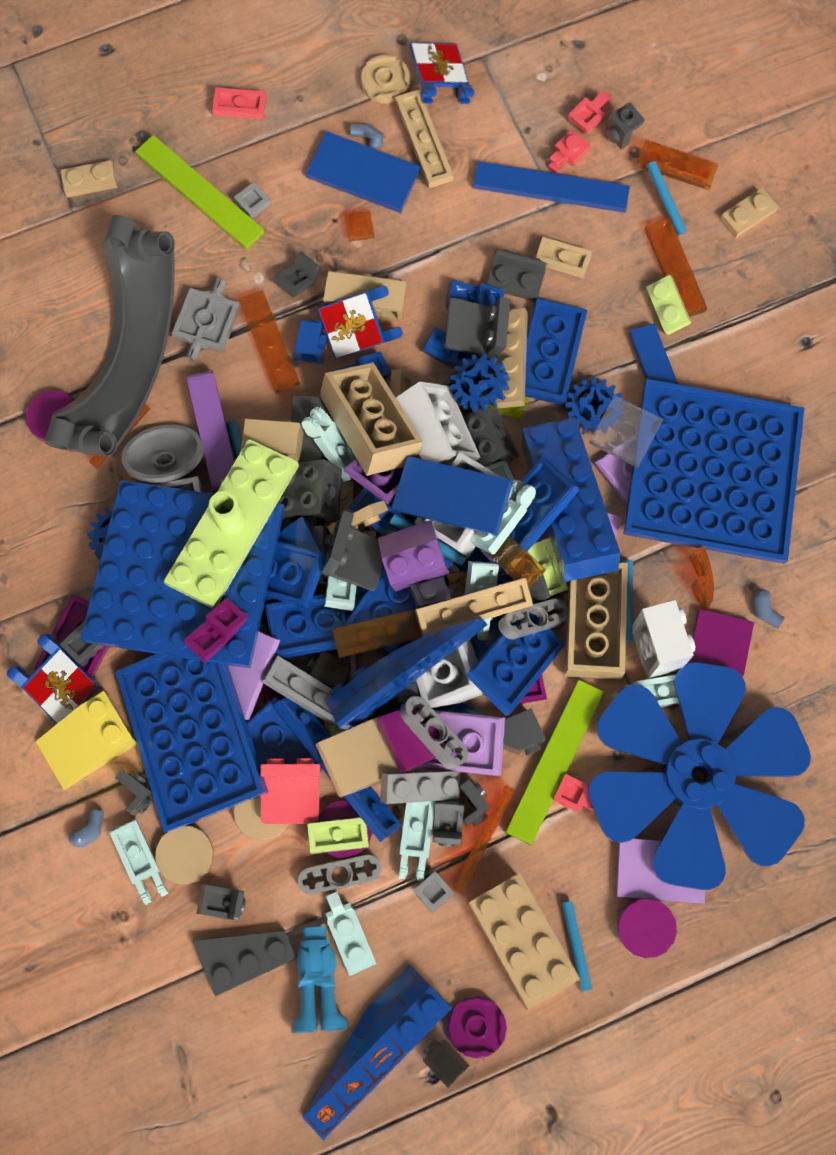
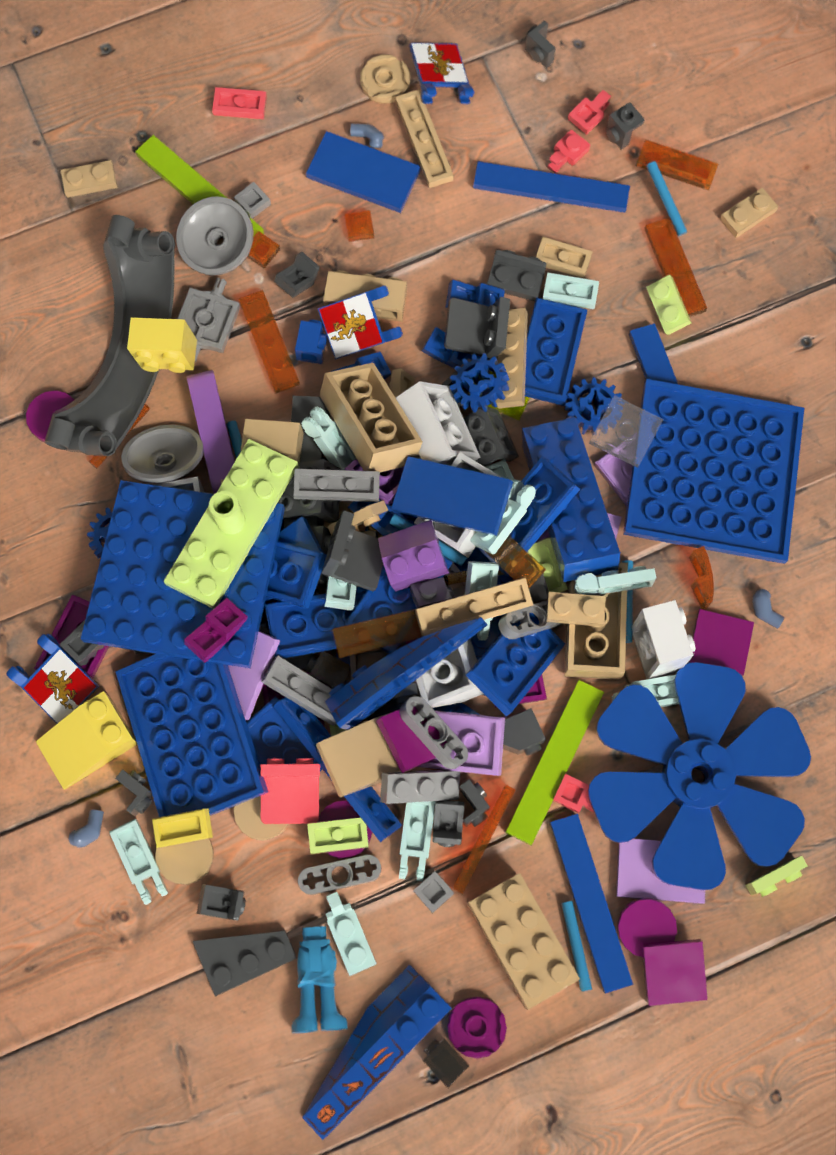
(162, 344): none -> light yellow brick
(182, 828): none -> light yellow tile
(204, 226): none -> light grey dish
(263, 250): none -> clear orange plate
(336, 485): none -> light grey plate
(538, 46): none -> dark grey bracket
(571, 290): none -> light aqua plate
(576, 609): none -> tan plate
(591, 904): none -> blue tile
(613, 582): none -> light aqua hinge
(674, 972): none -> magenta tile
(787, 871): none -> yellowish green plate

